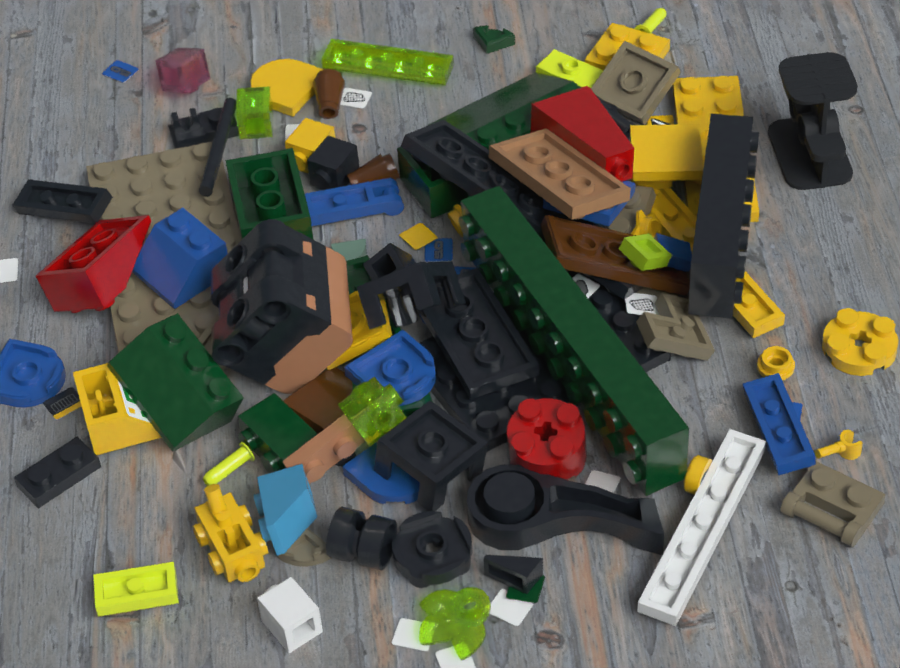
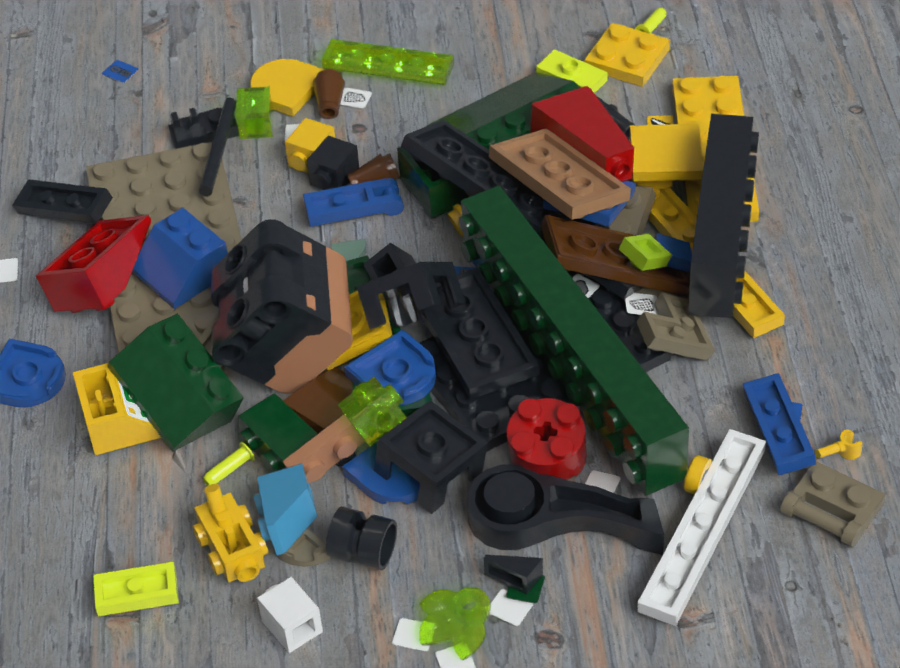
(57, 472): black plate -> none
(63, 403): black sticker -> none
(183, 70): clear pink brick -> none
(266, 189): dark green brick -> none
(418, 236): yellow sticker -> none
(432, 567): black plate -> none
(439, 250): blue sticker -> none
(493, 40): dark green tile -> none
(635, 82): dark tan plate -> none
(647, 224): yellow plate -> none
(774, 361): yellow plate -> none
(811, 140): black piece -> none
(854, 325): yellow plate -> none

